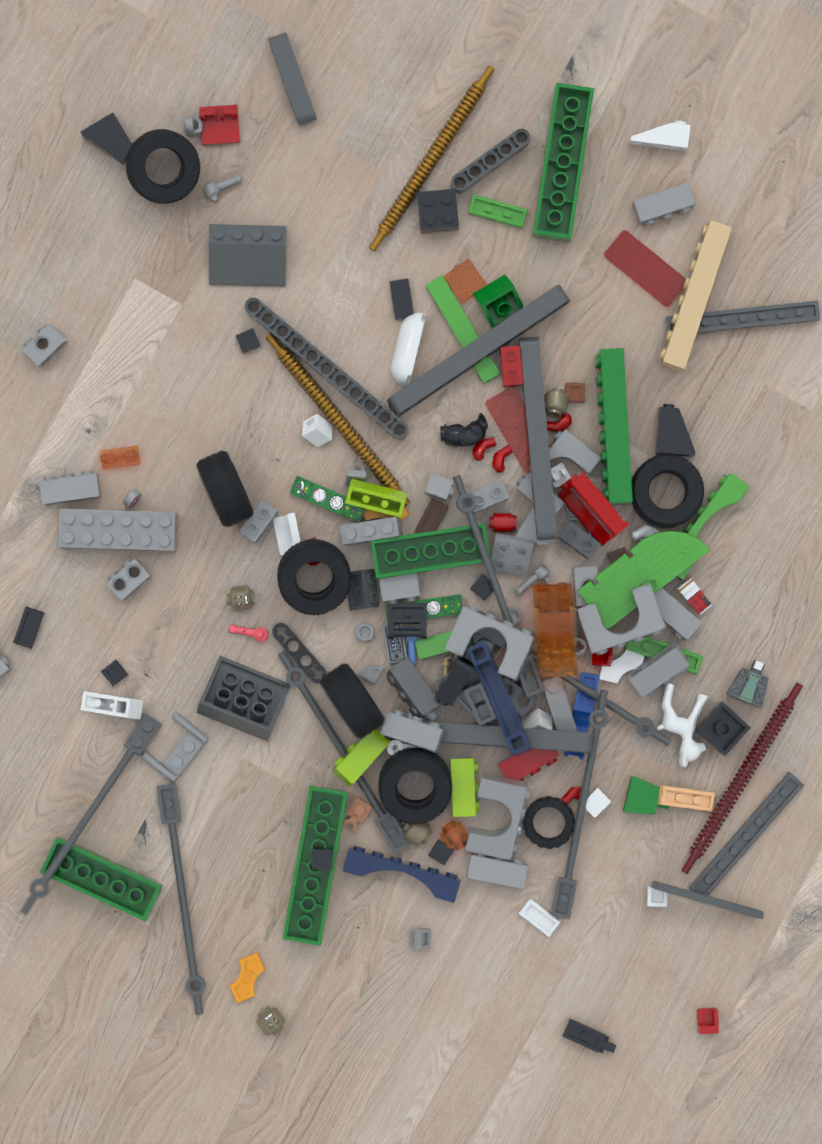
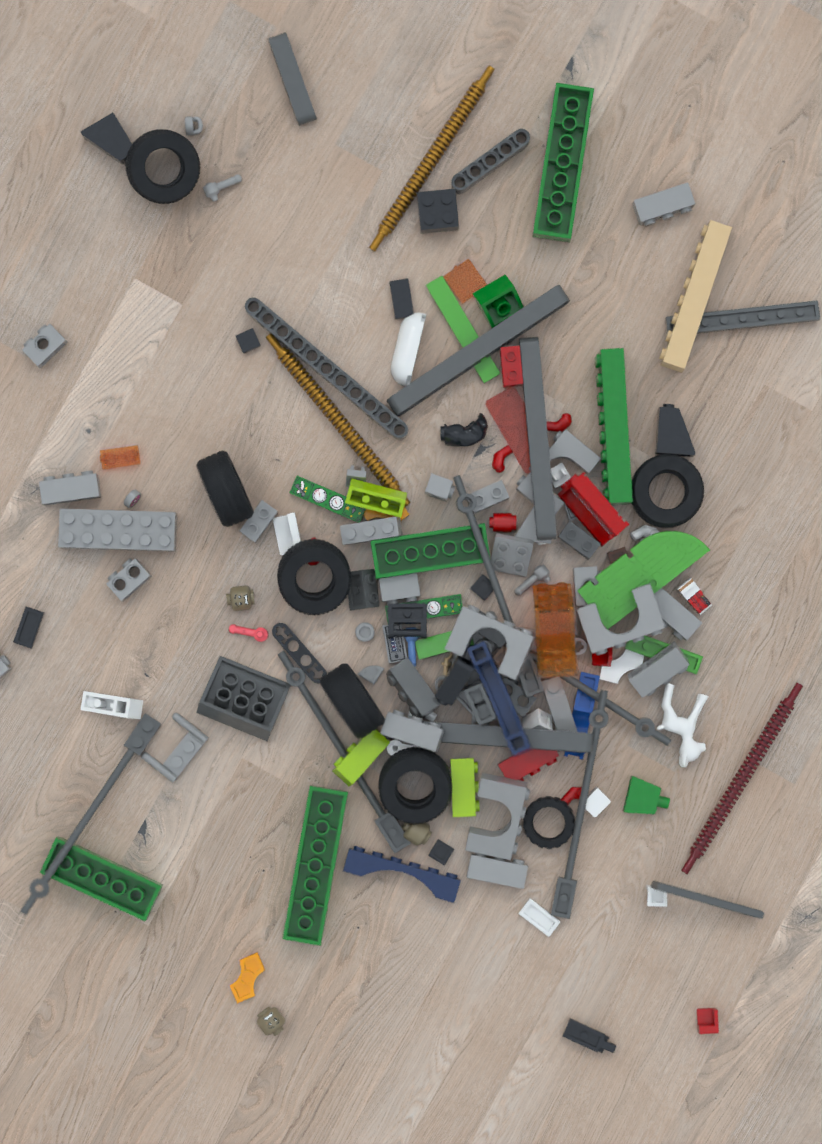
(114, 672): black tile -> none
(170, 815): dark grey bar -> none
(219, 124): red hinge -> none
(247, 255): dark grey slope -> none
(317, 430): white panel -> none
(322, 859): black tile -> none
(358, 812): nougat plate -> none
(421, 938): light grey tile -> none
(432, 517): reddish brown tile -> none
(454, 835): clear orange head -> none
(480, 447): red arm -> none
(497, 211): bright green tile -> none
(516, 614): light grey tile -> none
(556, 402): dark tan head -> none
(575, 392): dark orange tile -> none
(645, 268): clear red piece -> none
(669, 136): white slope -> none
(686, 798): light nougat tile -> none
(722, 728): black brick -> none
(729, 493): bright green arch -> none
(746, 835): dark grey tile -> none
(750, 685): torso -> none

